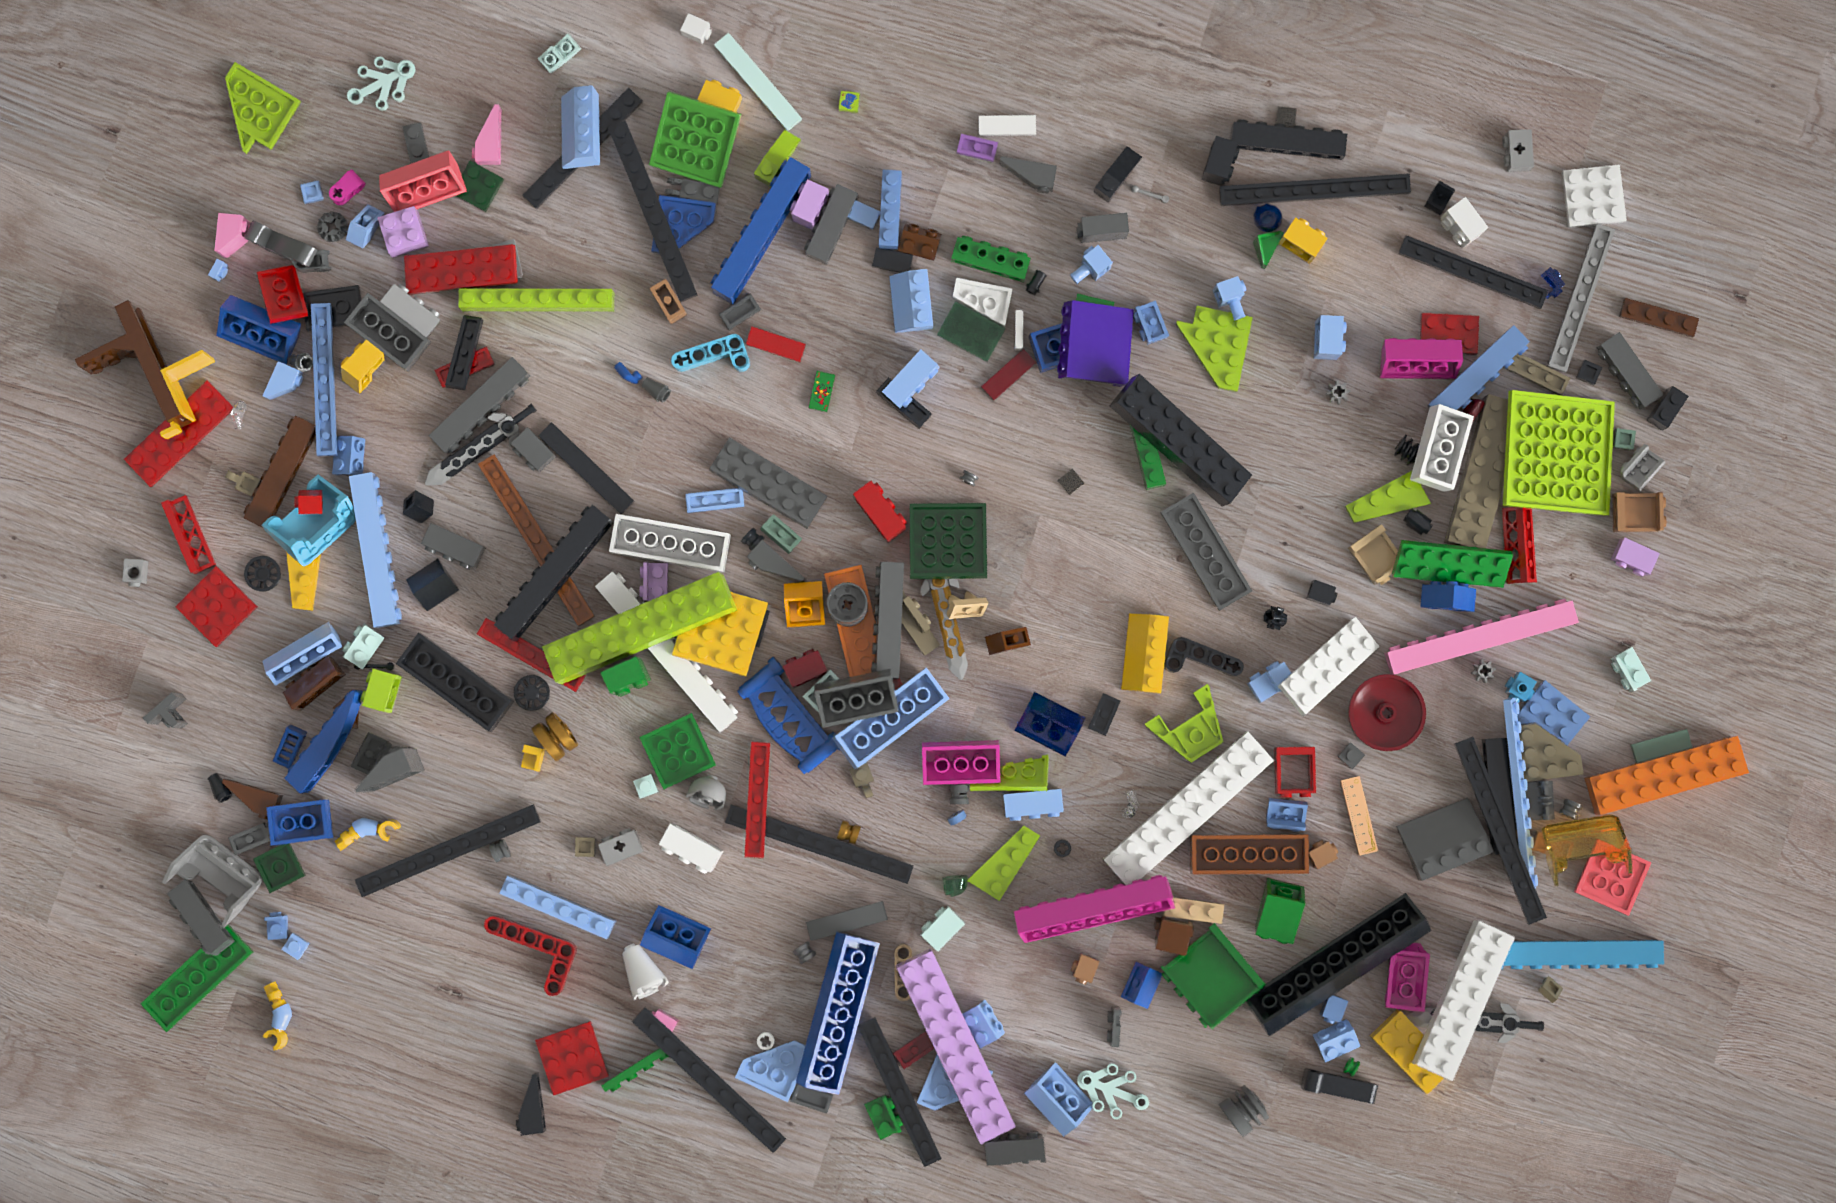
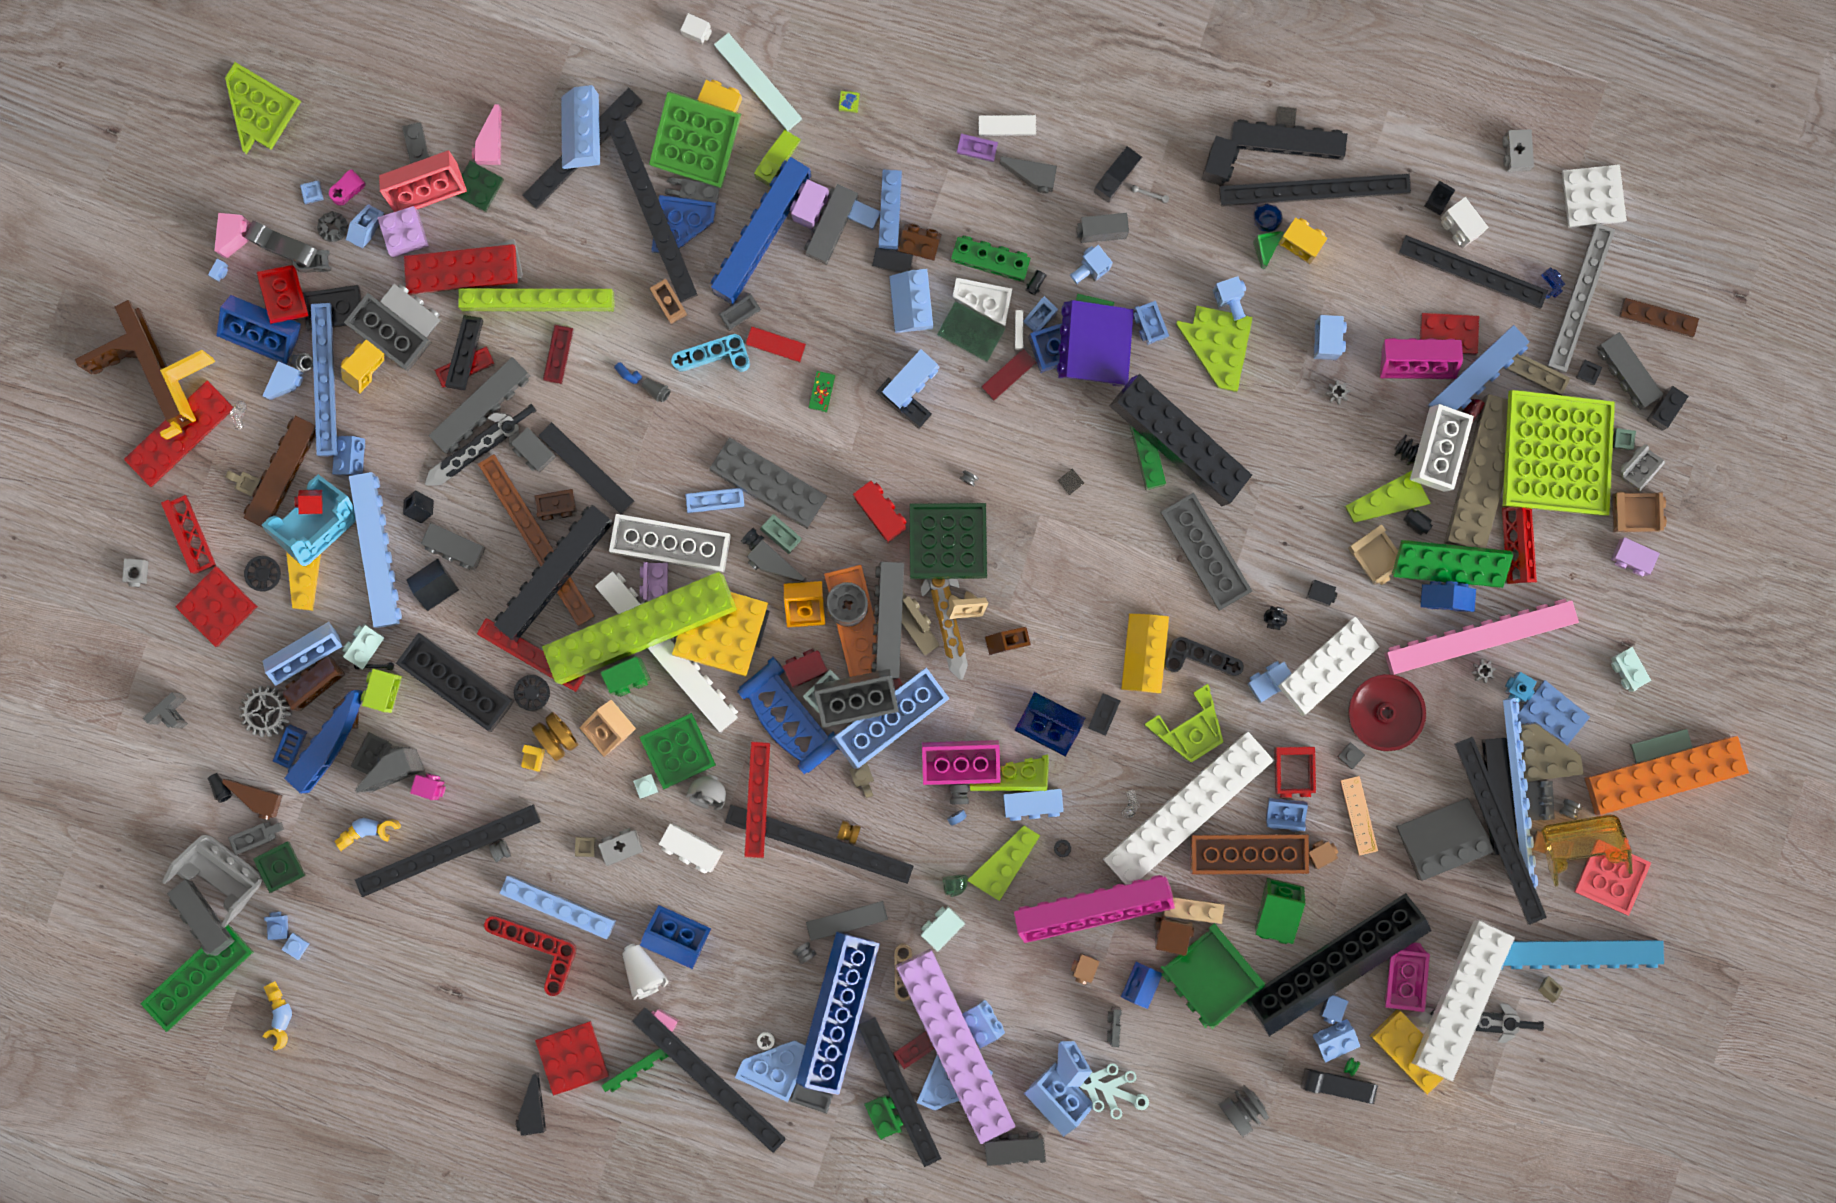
(248, 714): none -> light grey gear
(299, 822): blue slope -> none
(383, 81): light aqua plant -> none
(428, 786): none -> dark pink brick
(555, 504): none -> reddish brown bracket
(558, 354): none -> dark red tile
(559, 54): light aqua slope -> none
(607, 728): none -> light nougat slope
(1040, 315): none -> light blue slope
(1071, 1064): none -> light blue slope

